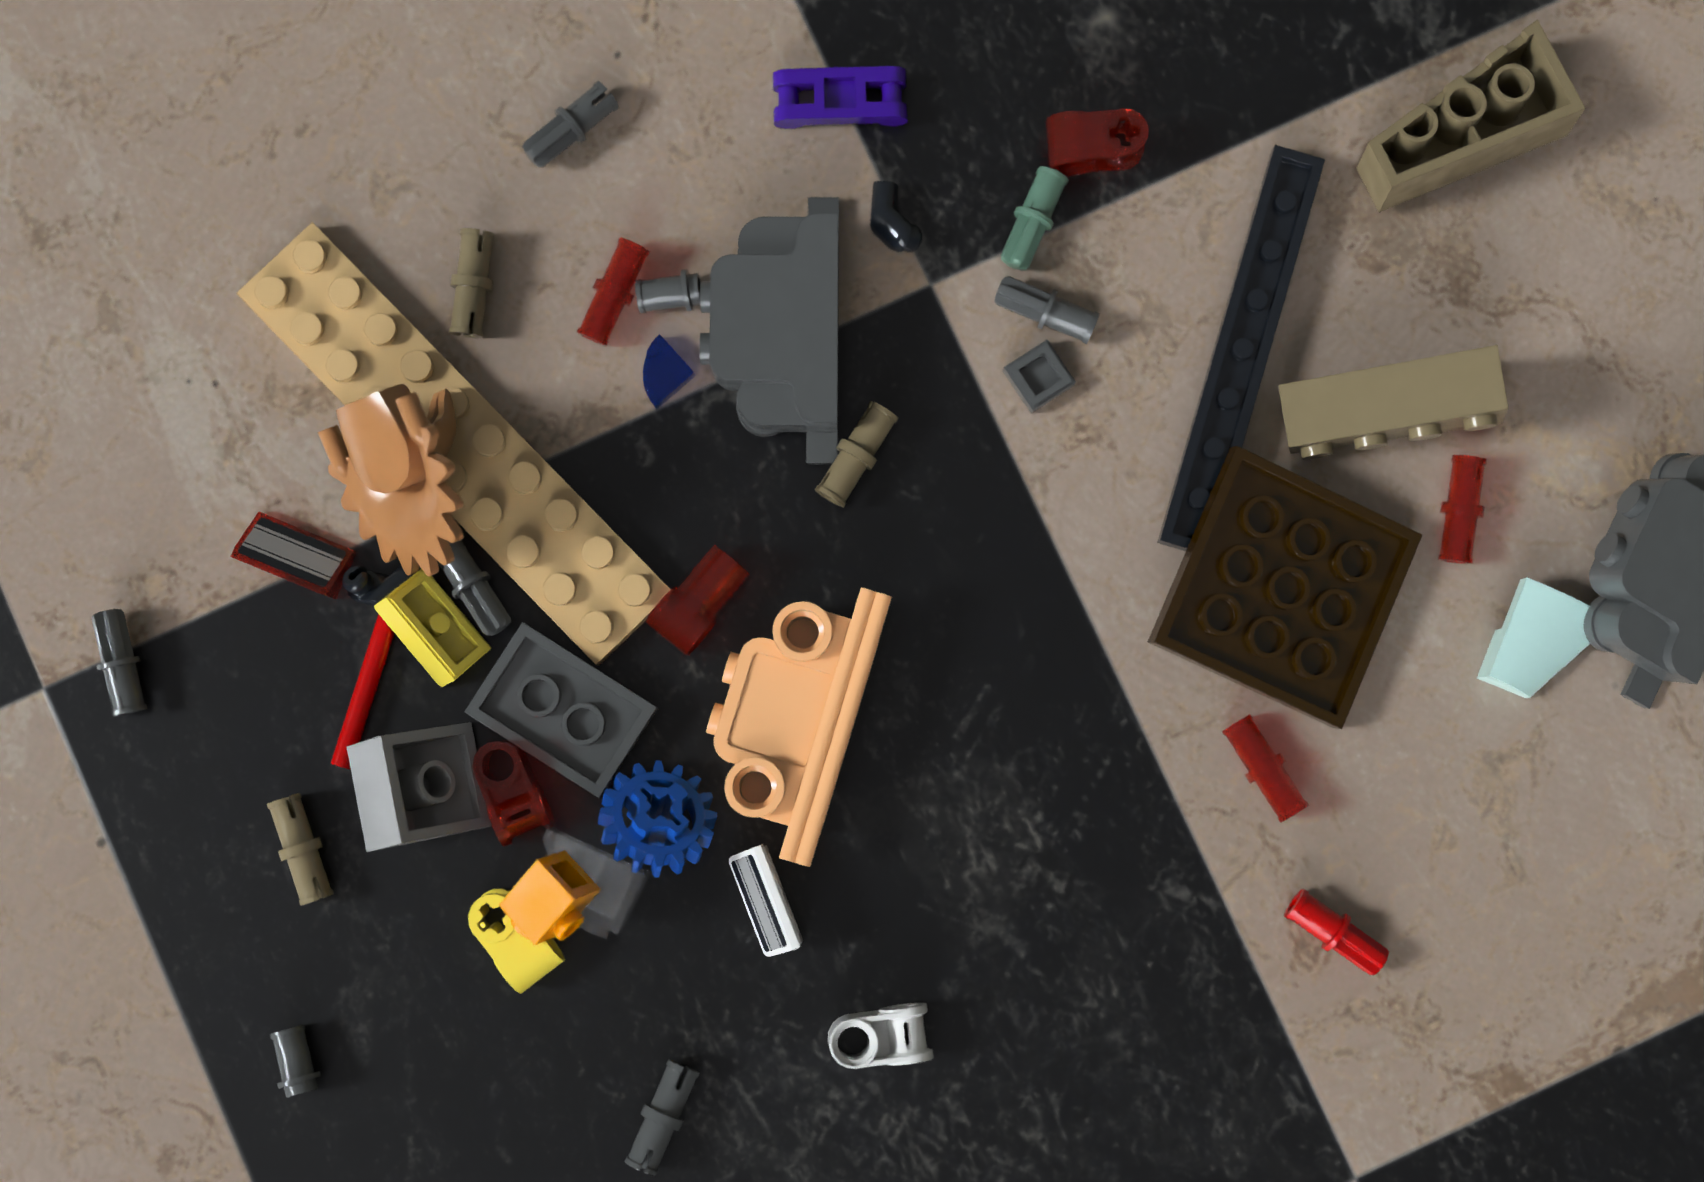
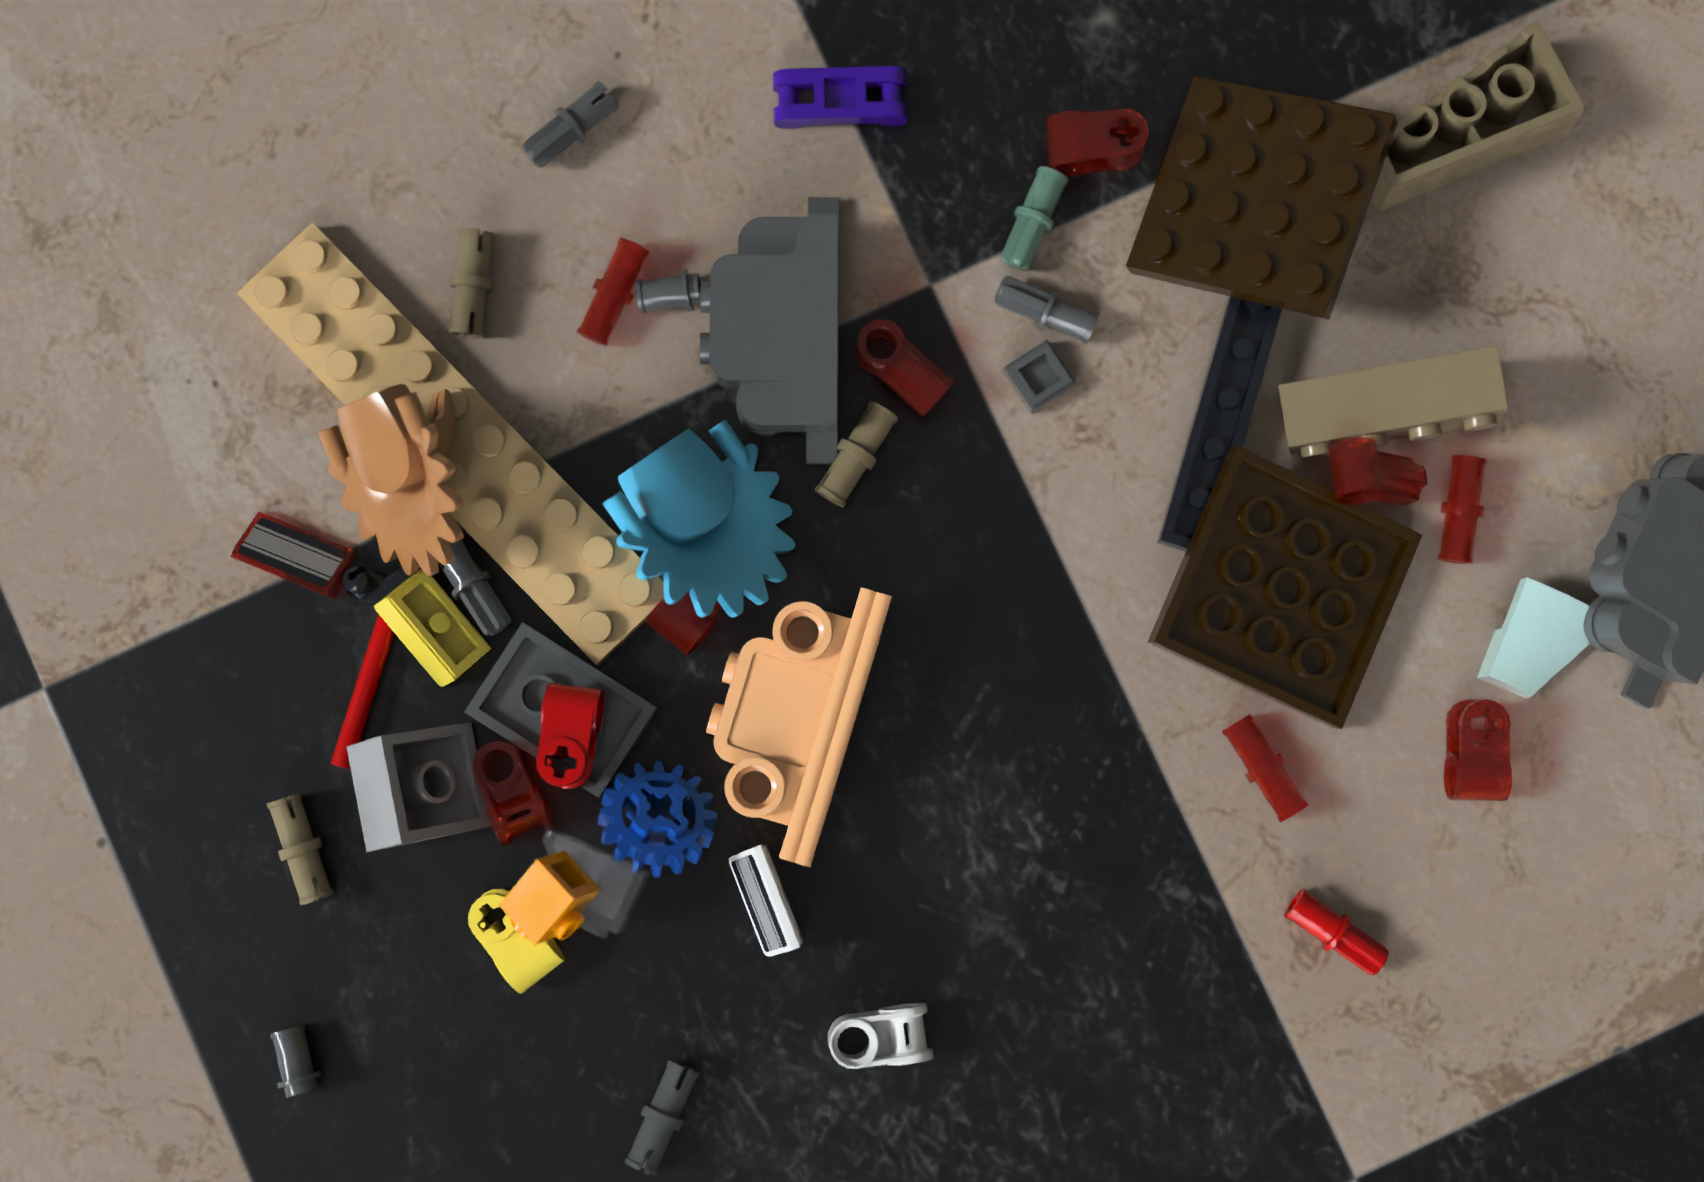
(118, 662): dark grey axle -> none
(572, 723): none -> red piece
(664, 372): clear blue tile -> none
(704, 521): none -> medium azure piece
(888, 223): black arm -> none
(906, 371): none -> clear red piece
(1262, 195): none -> dark brown plate
(1367, 475): none -> clear red piece
(1477, 759): none -> clear red piece

